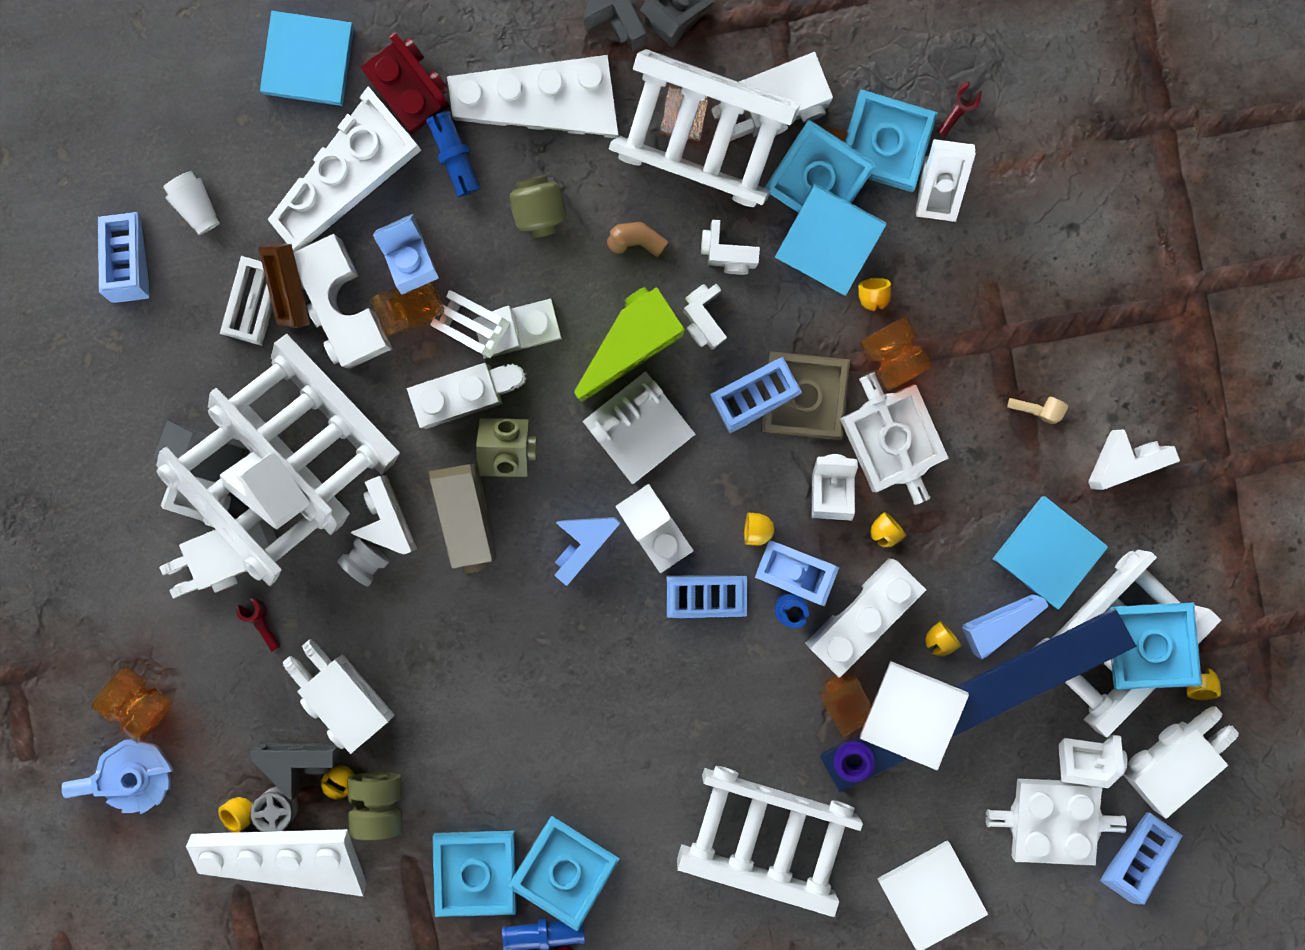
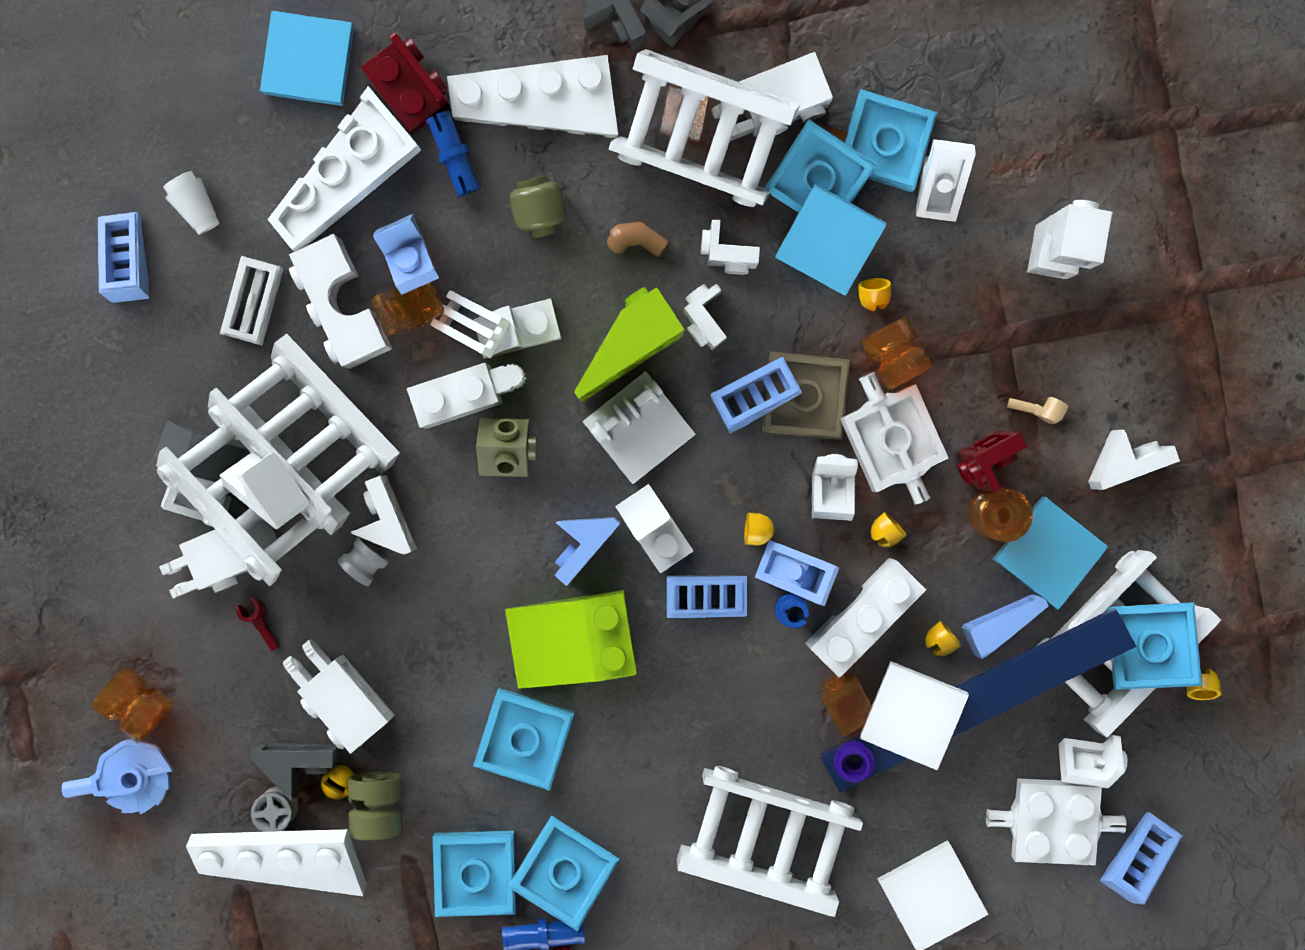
(236, 814): yellow hinge -> none
(284, 285): reddish brown tile -> none
(464, 516): dark tan slope -> none
(523, 739): none -> medium azure tile
(572, 640): none -> lime slope
(959, 109): dark red hand -> none
(995, 449): none -> dark red bracket
(1000, 515): none -> clear orange wheel
(1070, 240): none -> white arch
(1180, 762): white hinge -> none

